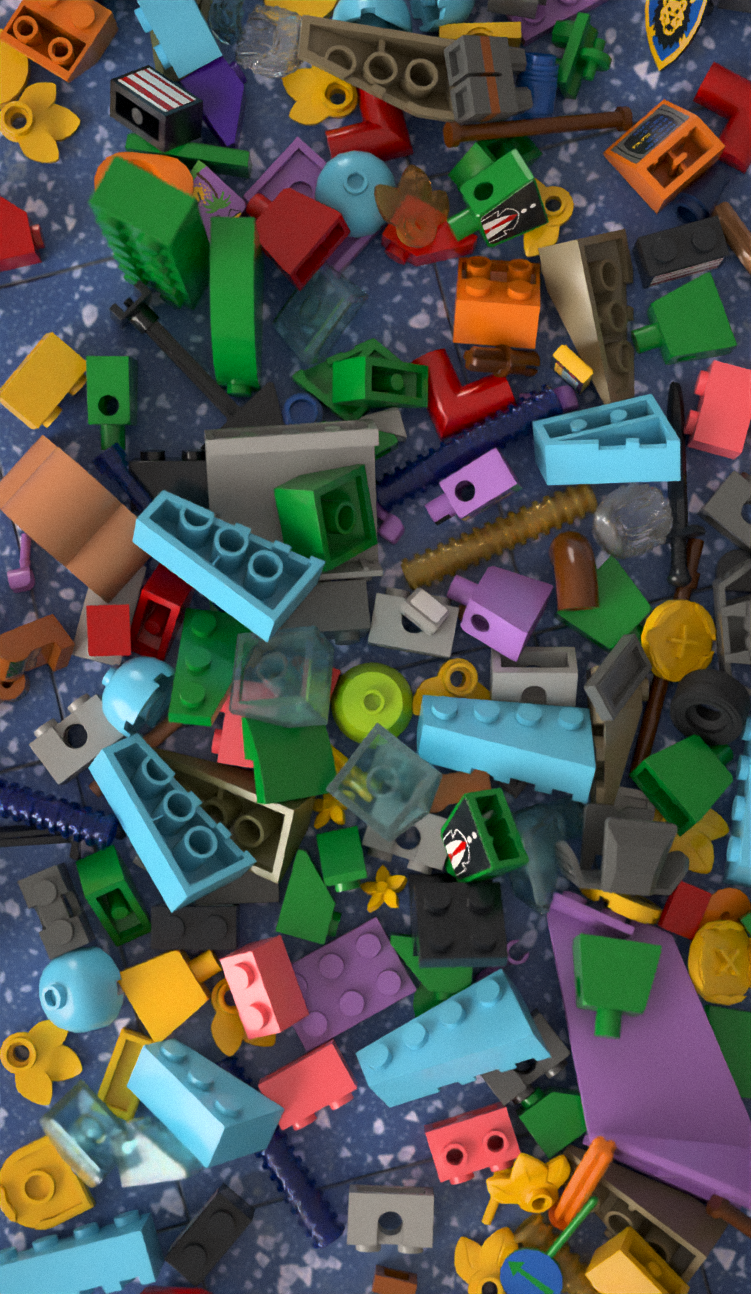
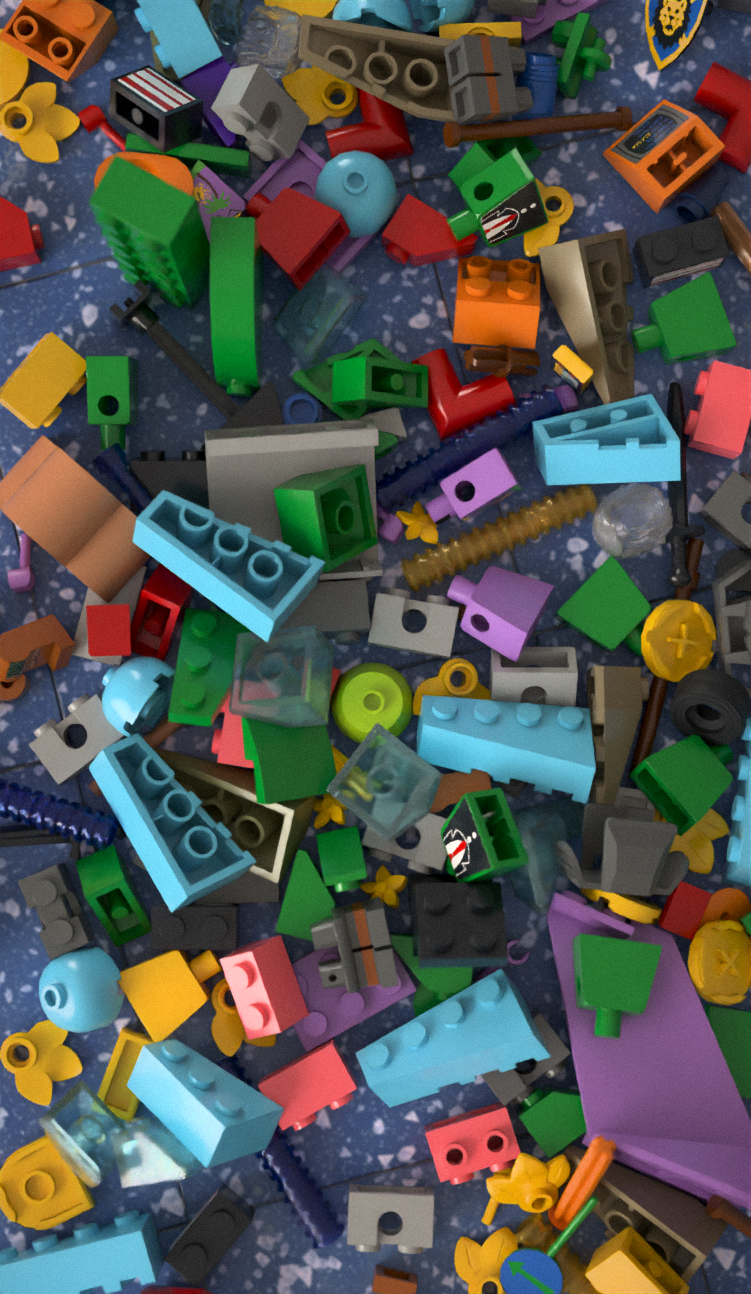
(93, 118): none -> red hand
(247, 111): none -> light grey brick
(362, 944): none -> dark grey hips
(412, 203): clear orange plate -> none
(419, 524): none -> yellow plant
(424, 611): slope -> none
(574, 572): reddish brown cylinder -> none
(618, 677): dark grey tile -> none

